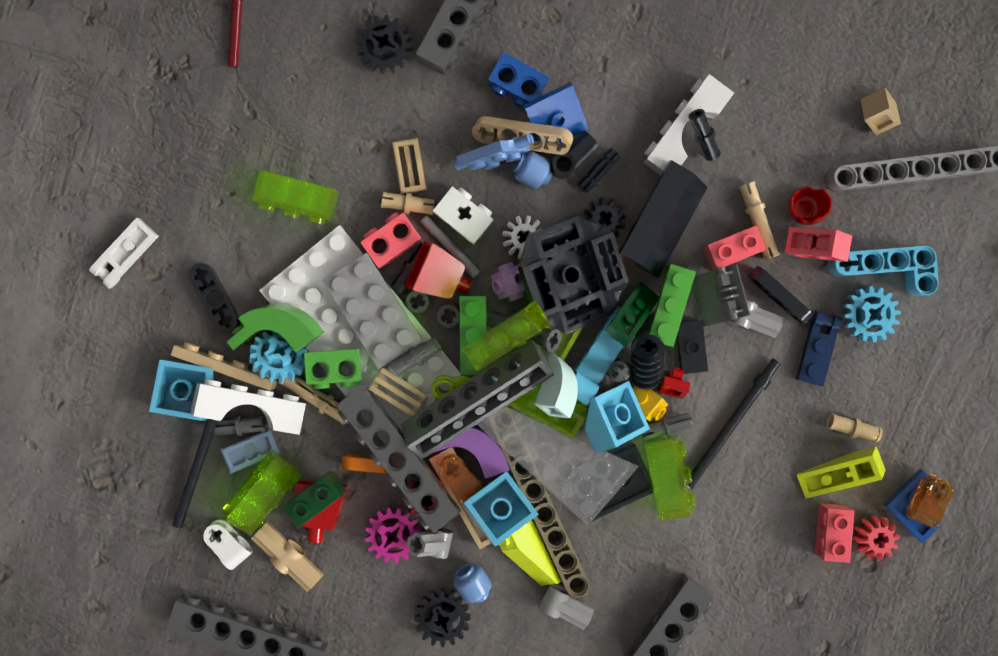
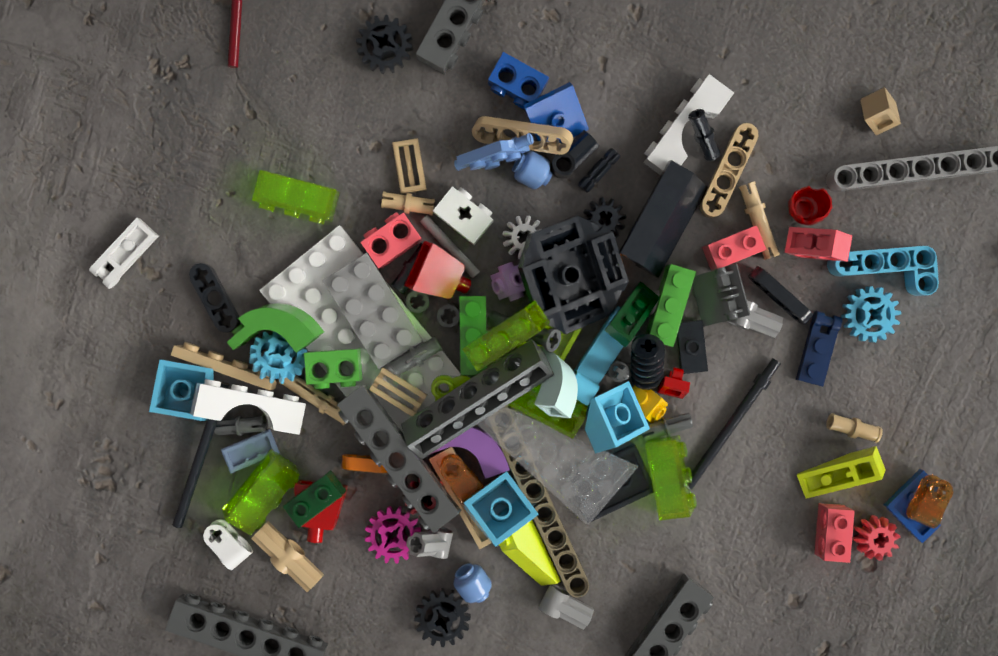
(728, 170): none -> tan beam

